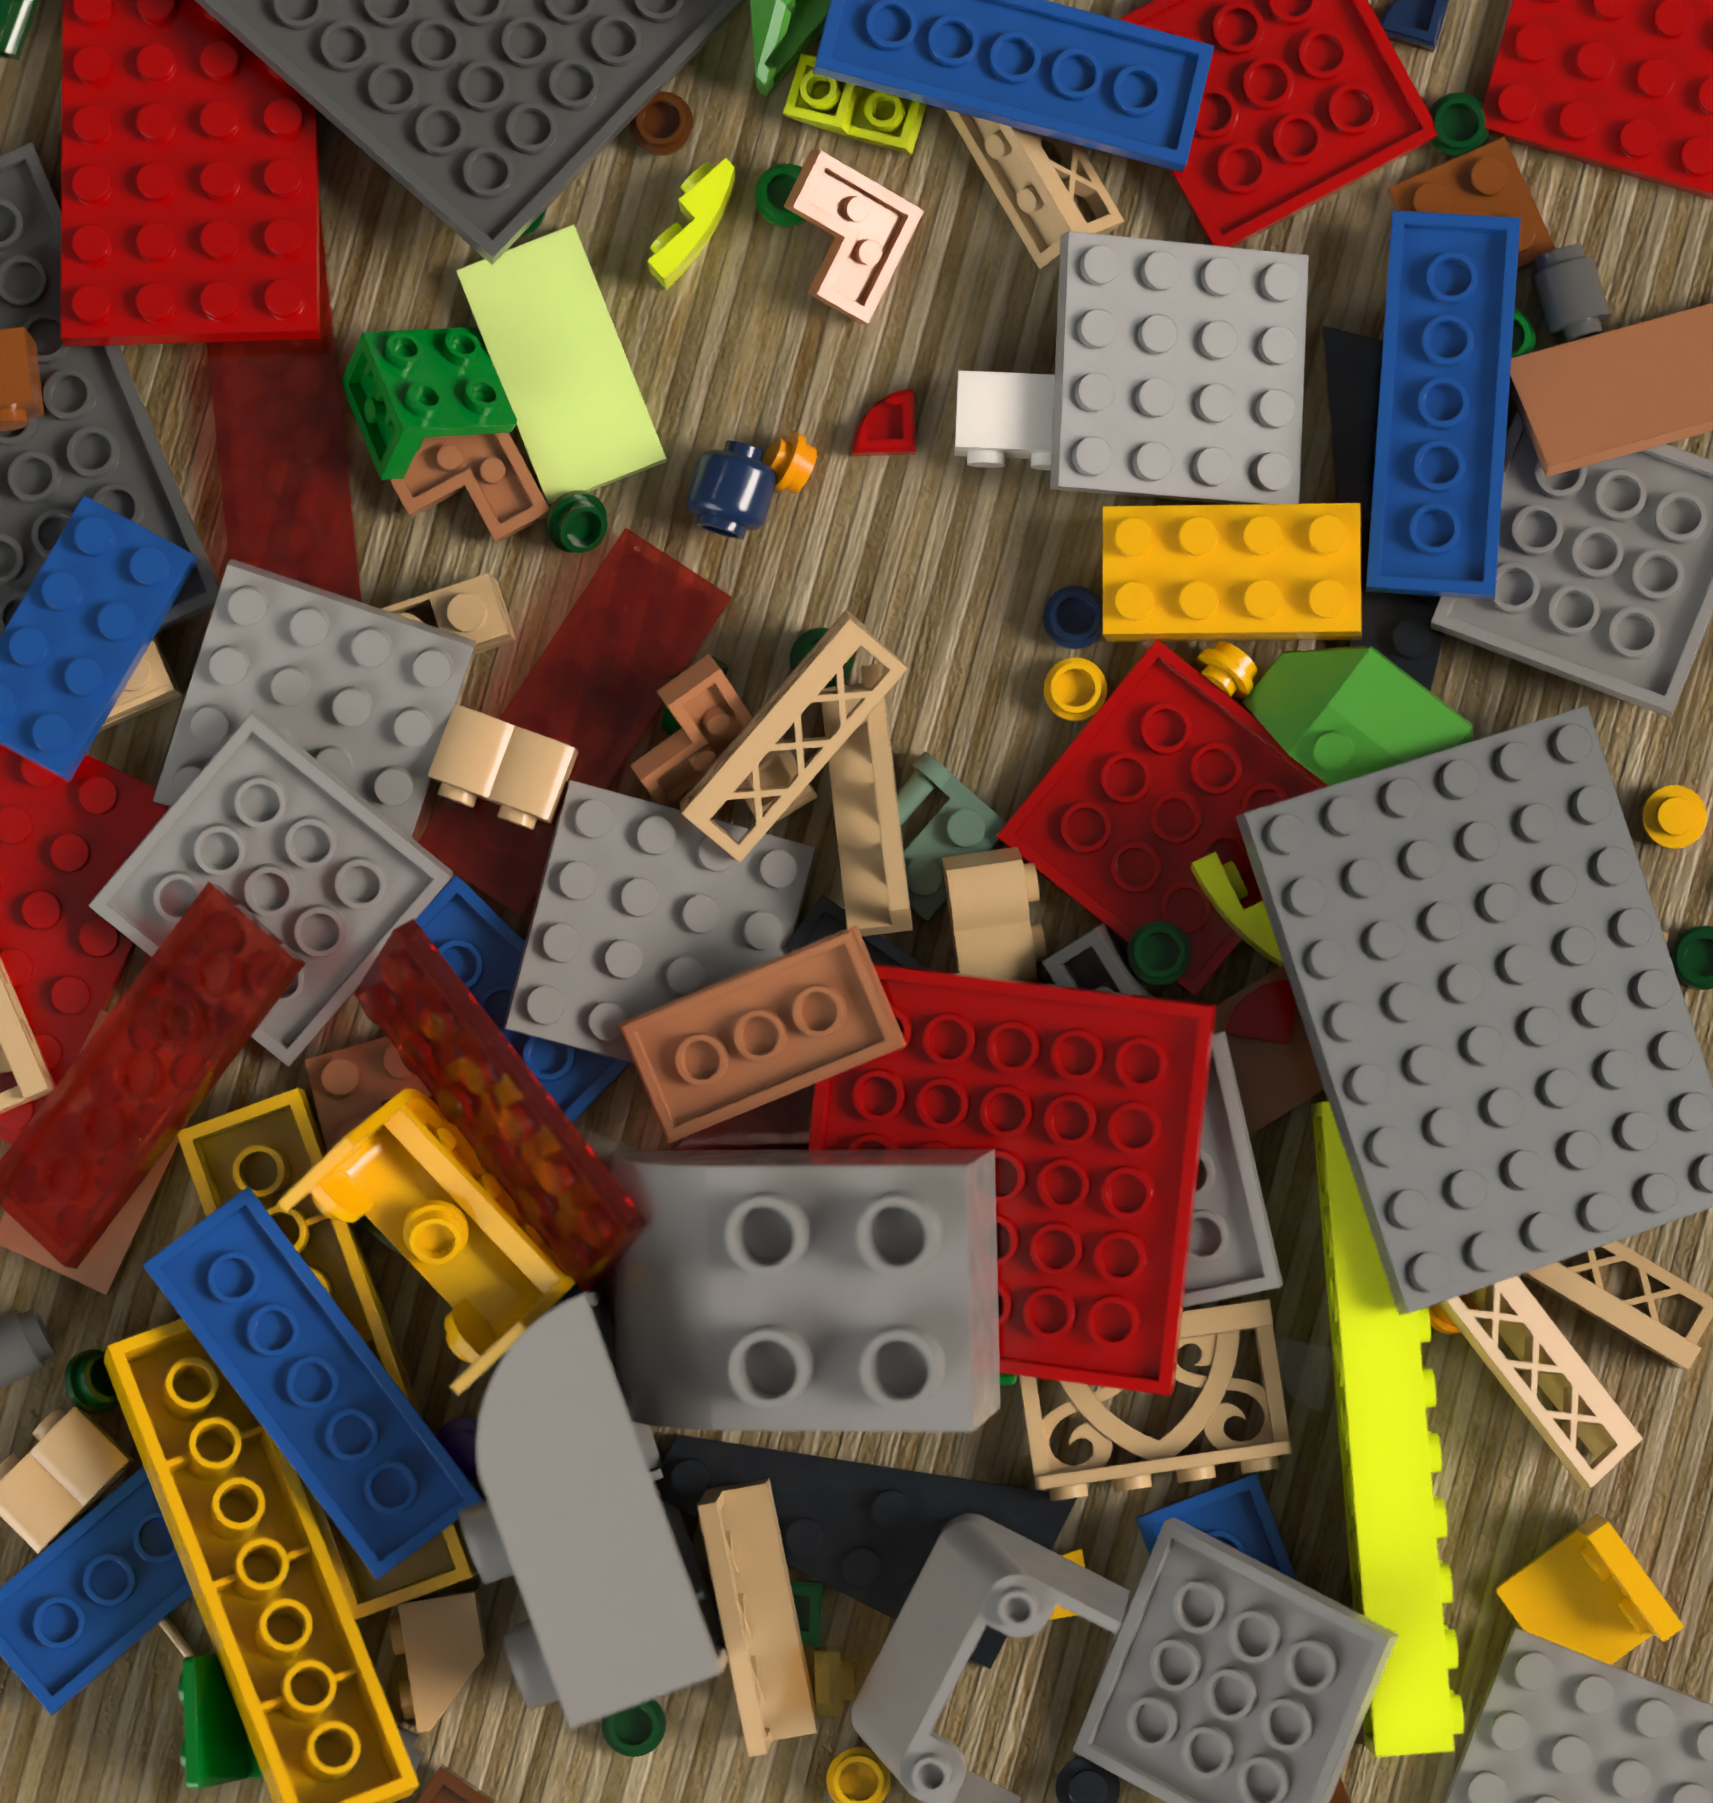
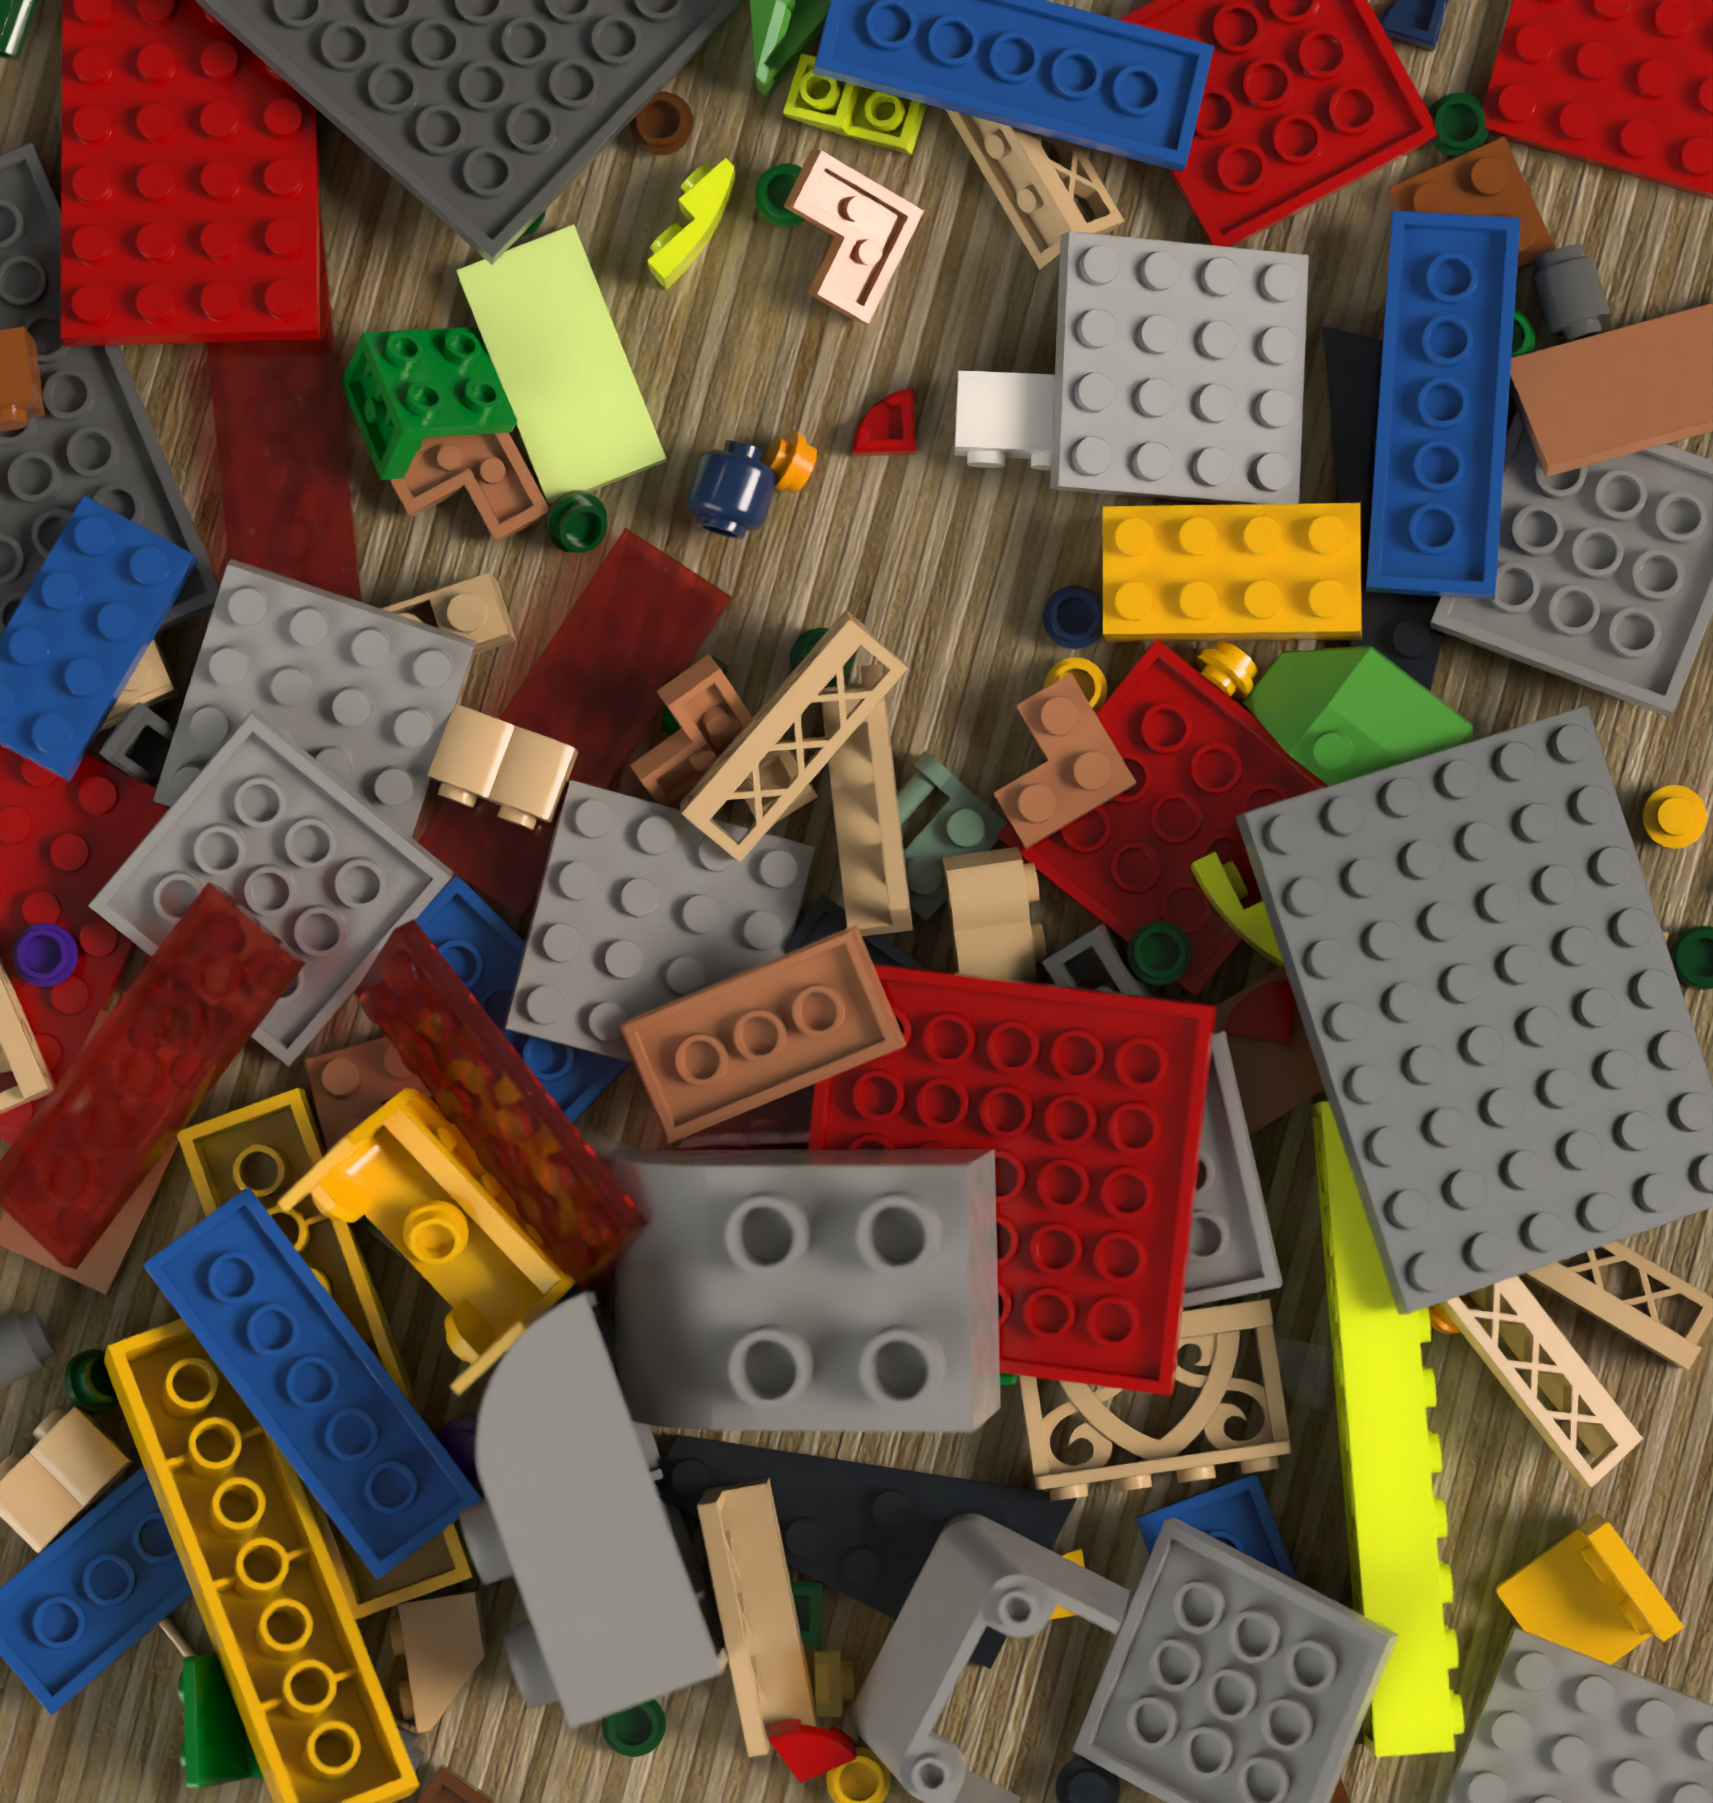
(45, 955): none -> dark purple plate
(140, 744): none -> dark grey slope
(810, 1748): none -> red tile
(1079, 770): none -> nougat plate

